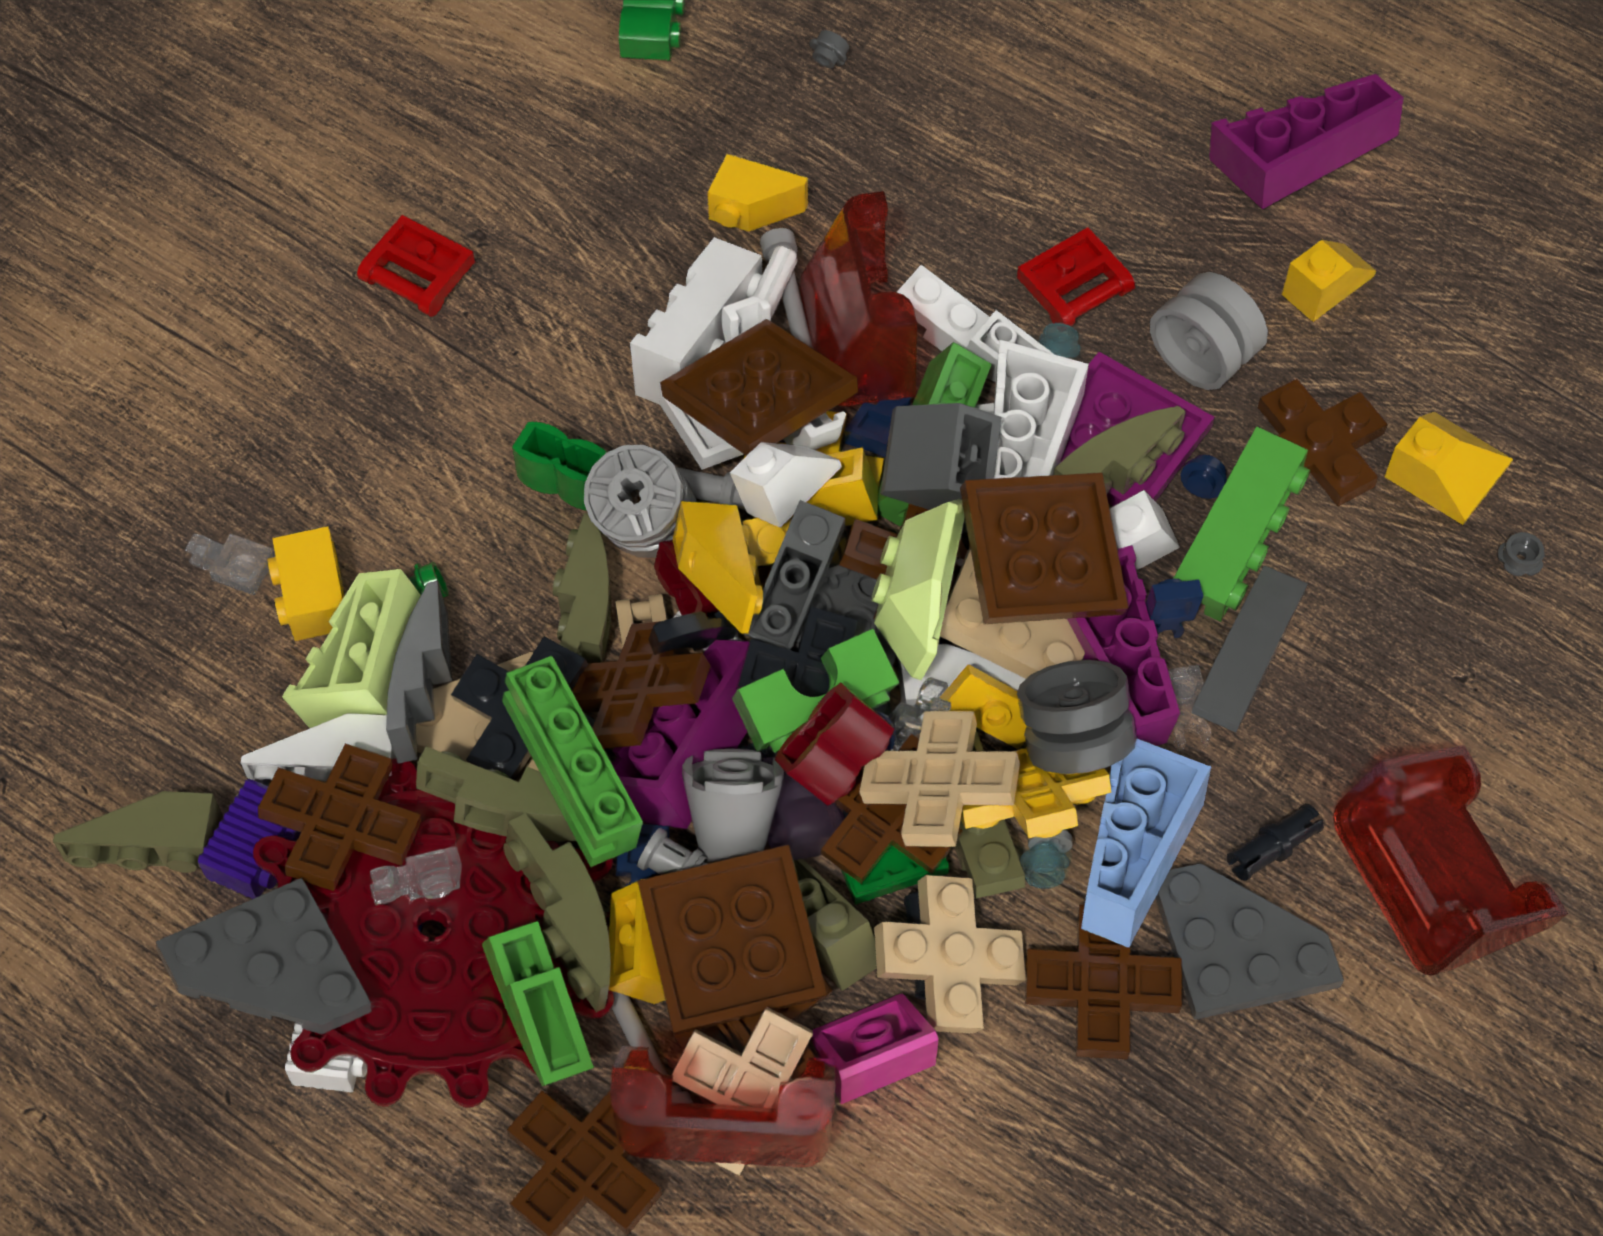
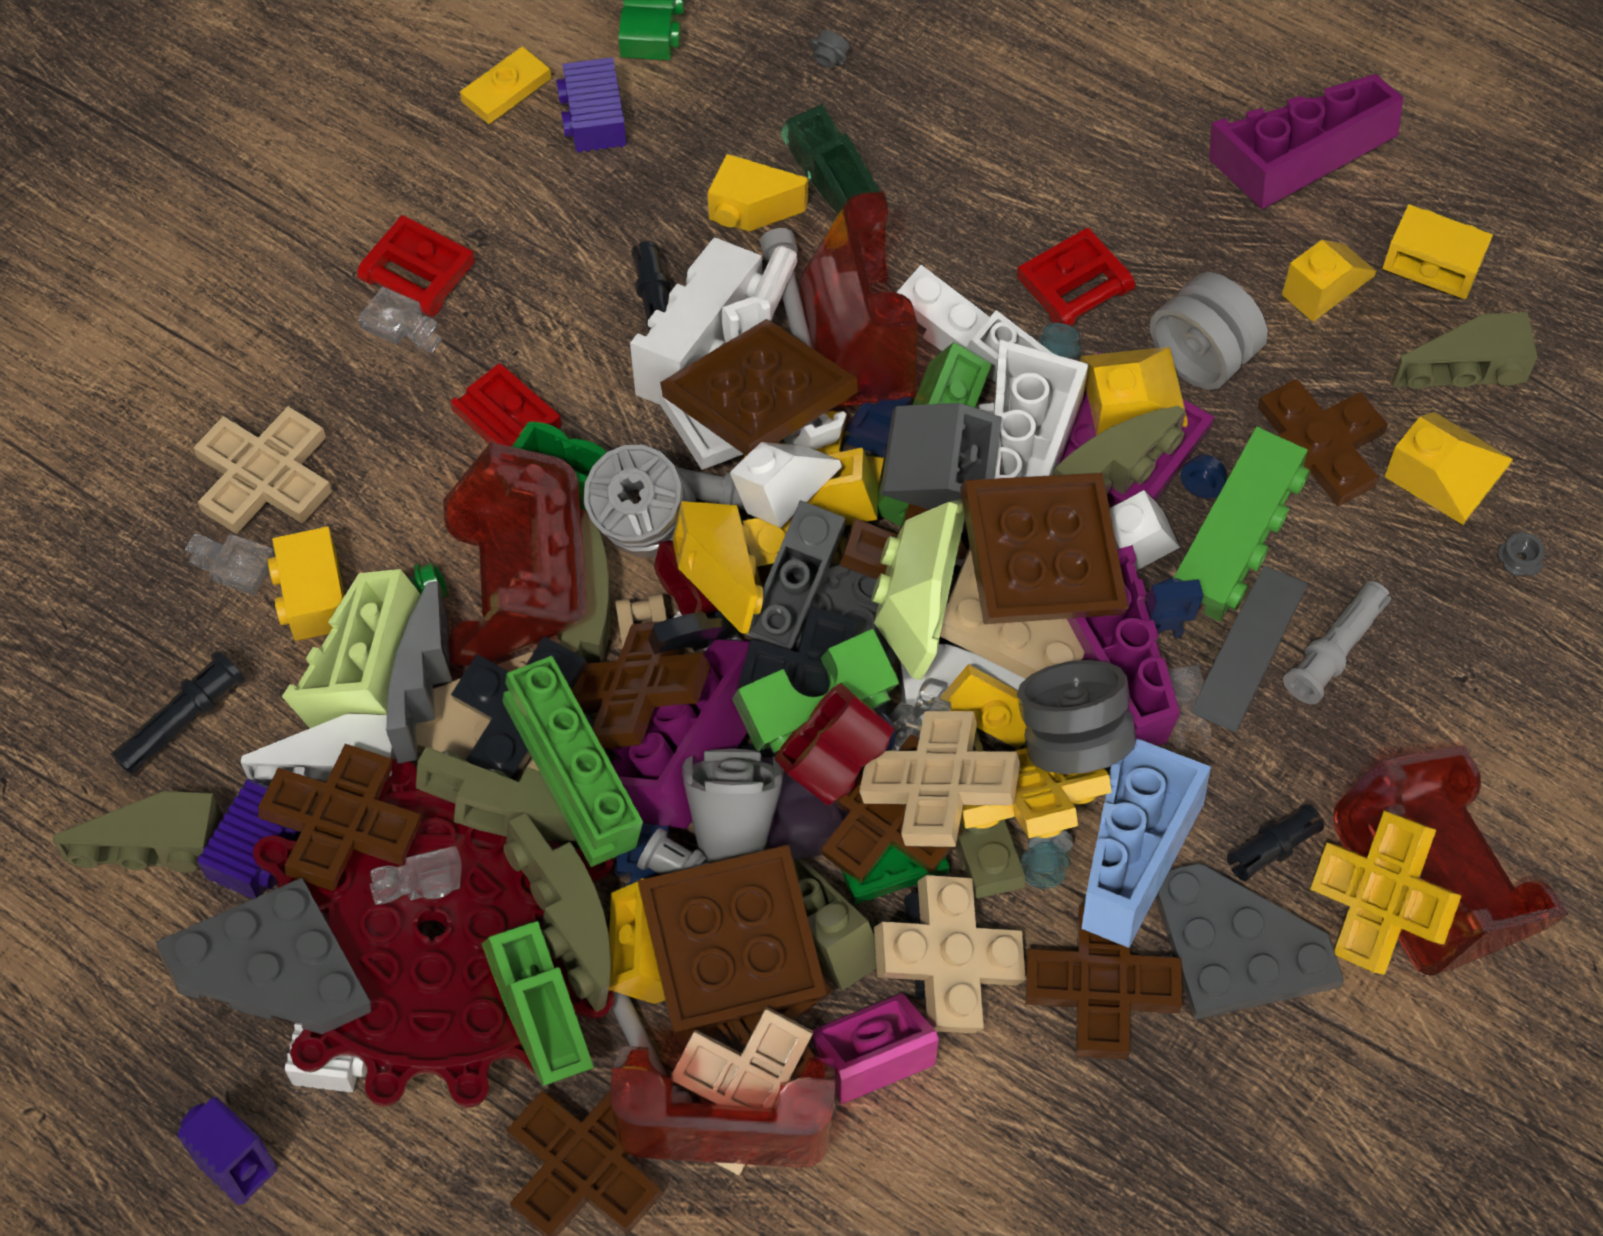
(194, 698): none -> black pin
(226, 1149): none -> dark purple brick
(262, 470): none -> tan plate
(398, 316): none -> clear plate
(501, 406): none -> red plate
(505, 85): none -> yellow plate
(530, 545): none -> clear red windscreen
(593, 104): none -> dark purple brick
(651, 282): none -> black pin
(827, 157): none -> clear green slope
(1130, 385): none -> yellow slope
(1327, 656): none -> light grey pin
(1385, 893): none -> yellow plate
(1437, 251): none -> yellow brick
(1481, 351): none -> olive slope

